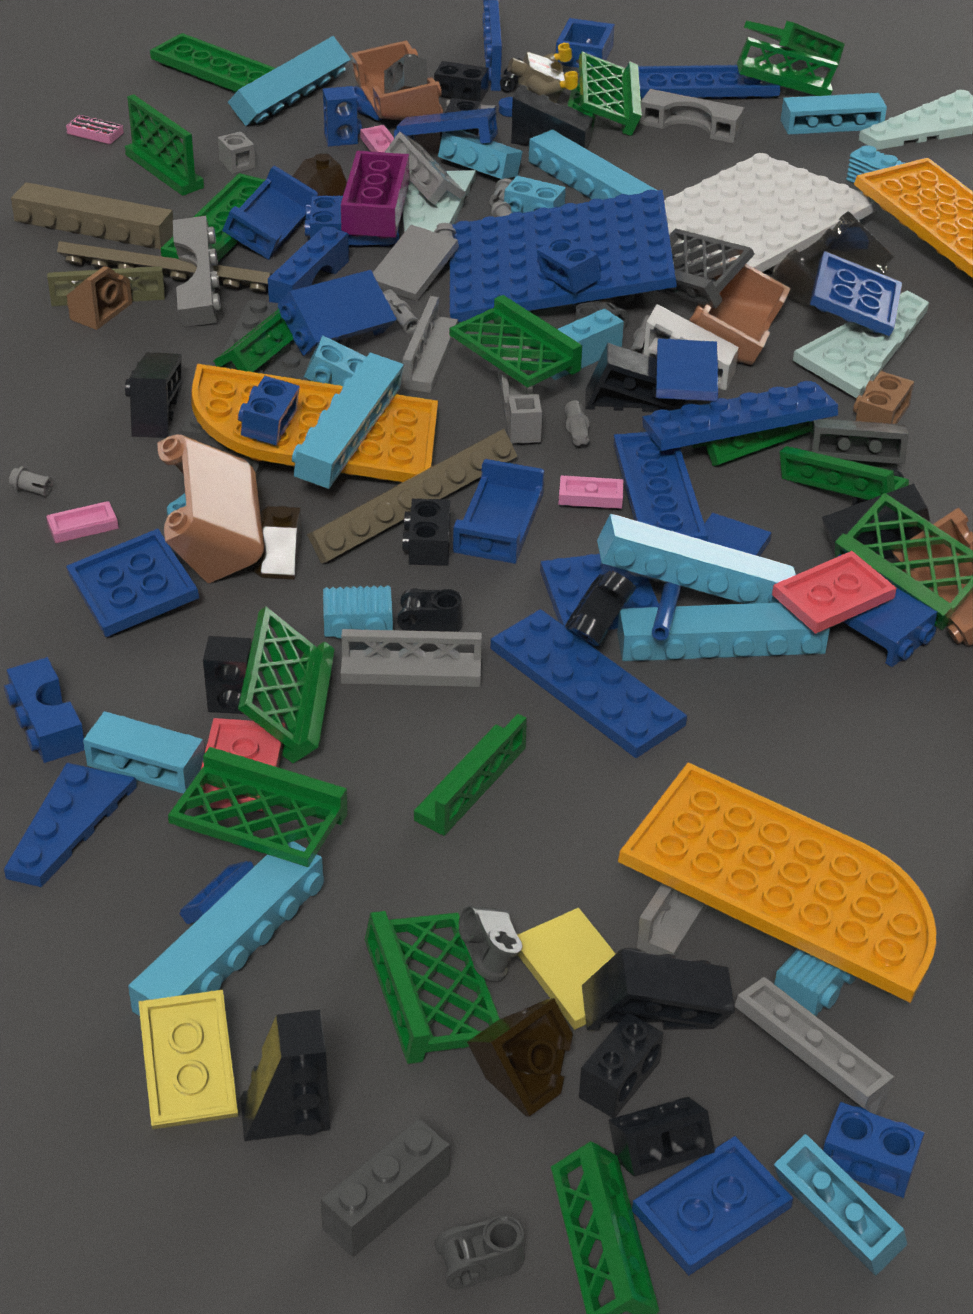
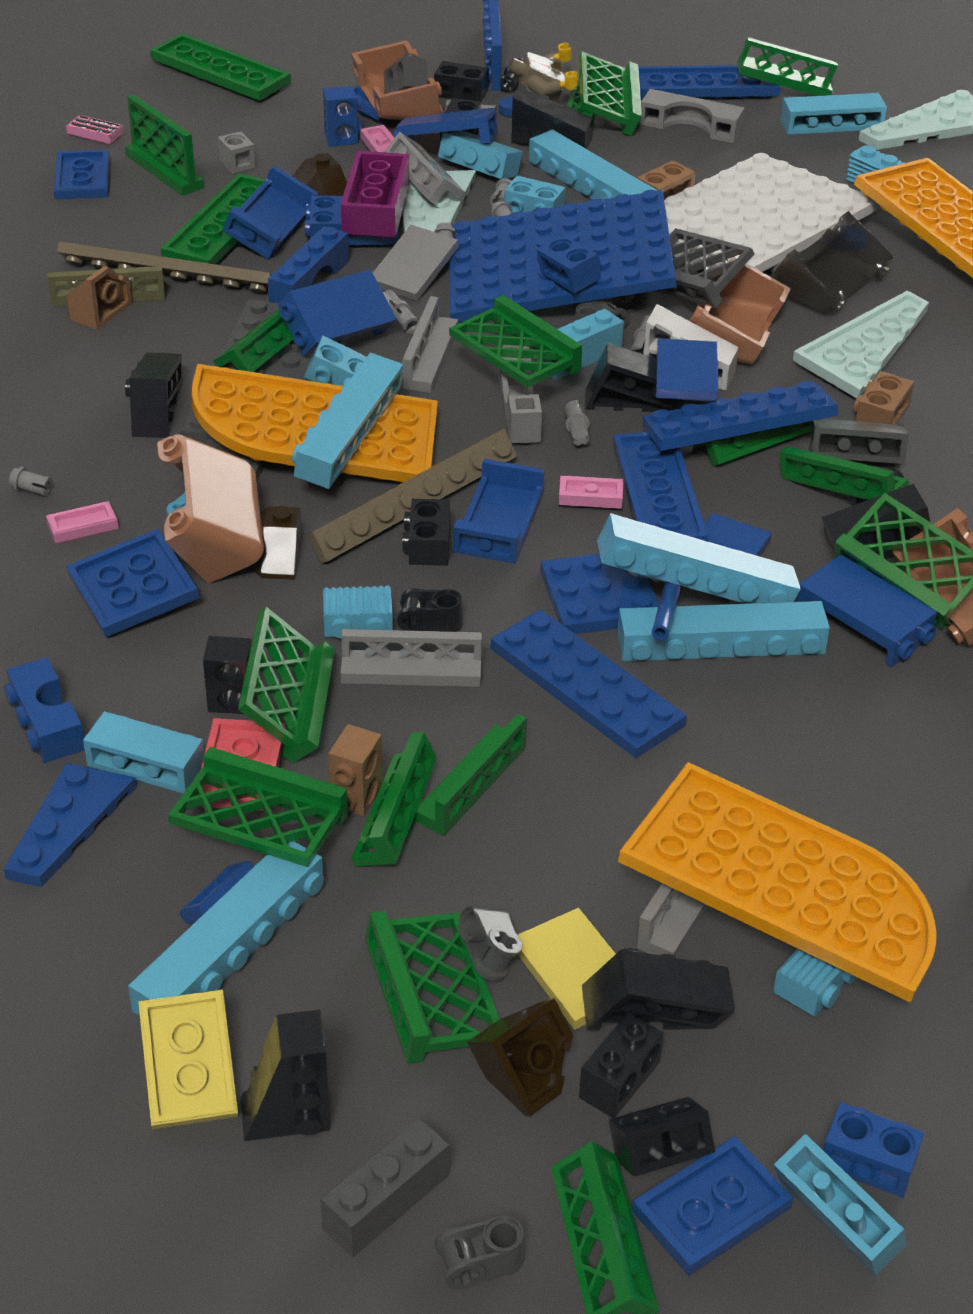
(81, 174): none -> blue tile
(93, 215): dark tan brick -> none
(197, 296): light grey arch -> none
(269, 410): blue brick -> none
(289, 81): medium azure brick -> none
(357, 765): none -> medium nougat brick
(396, 804): none -> green fence
(577, 34): blue window -> none
(600, 607): black piece -> none
(670, 178): none -> medium nougat brick
(801, 39): green fence -> none
(816, 1044): light grey fence -> none
(833, 591): coral plate -> none
(856, 294): blue plate -> none

